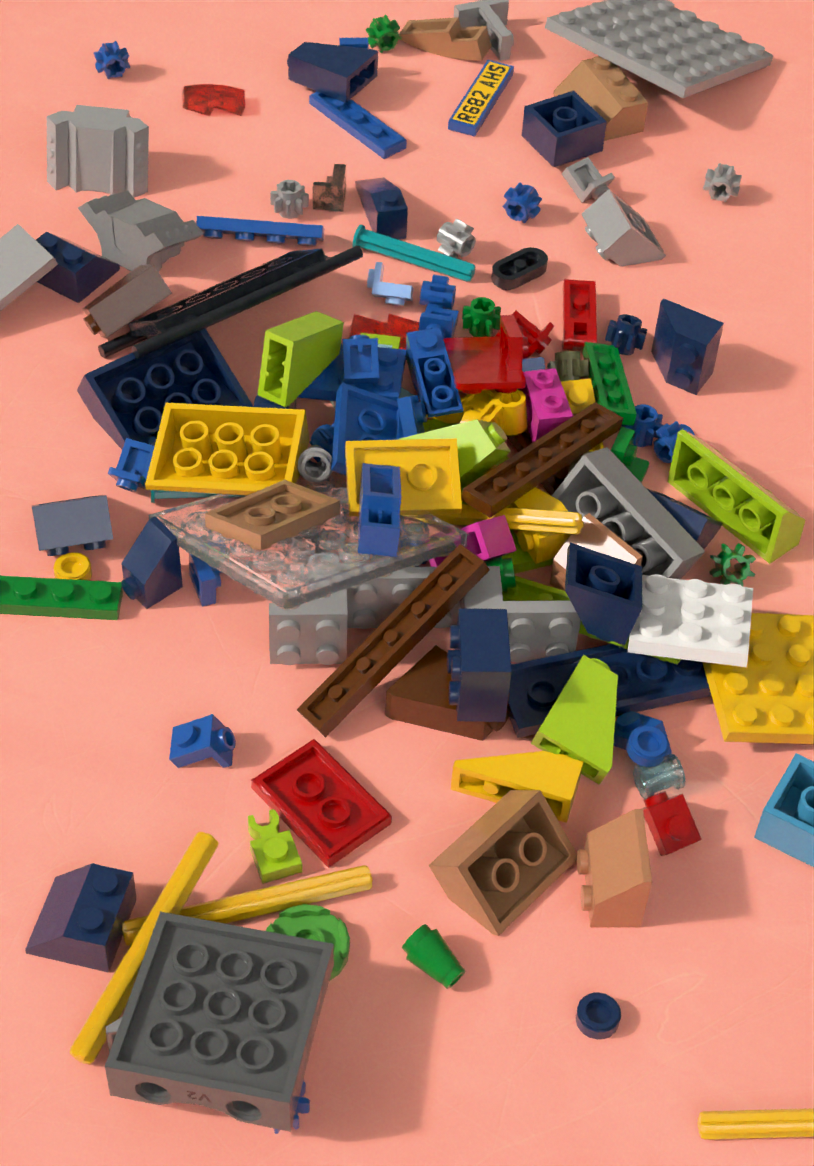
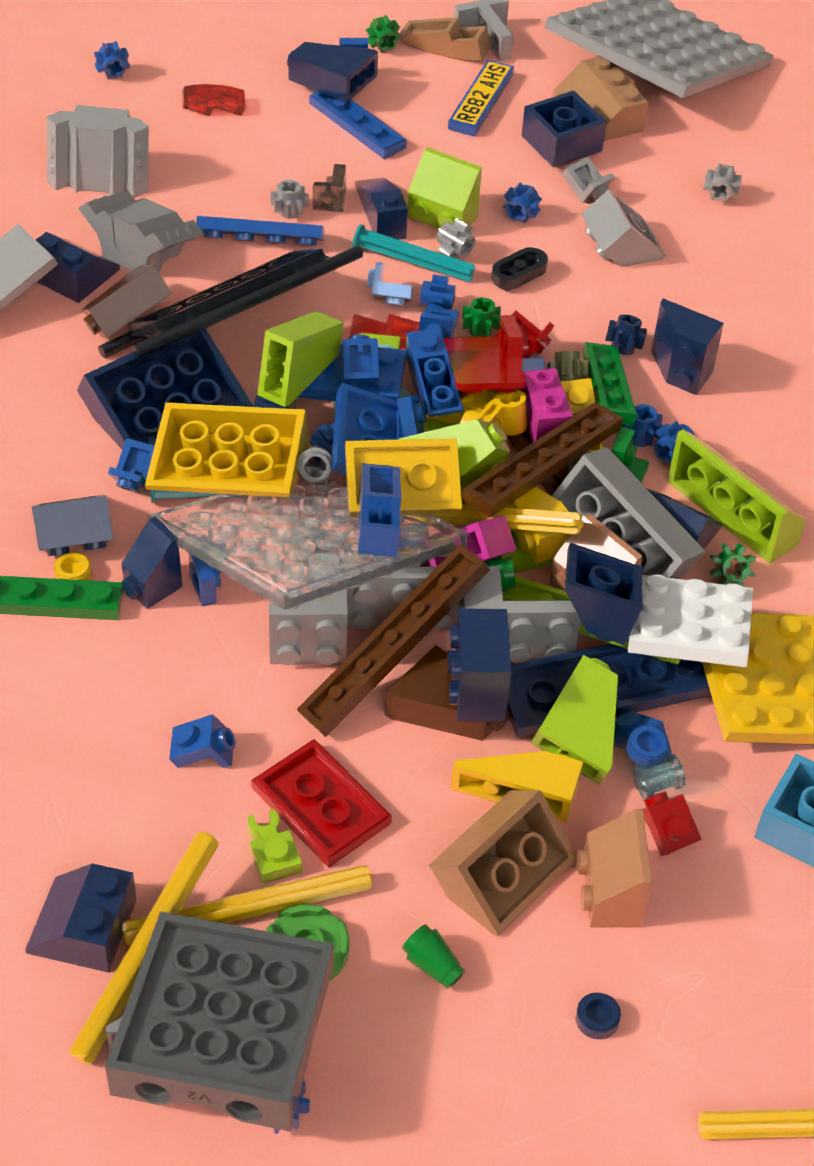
(272, 514): medium nougat plate -> none
(444, 190): none -> lime slope
(579, 313): red plate -> none

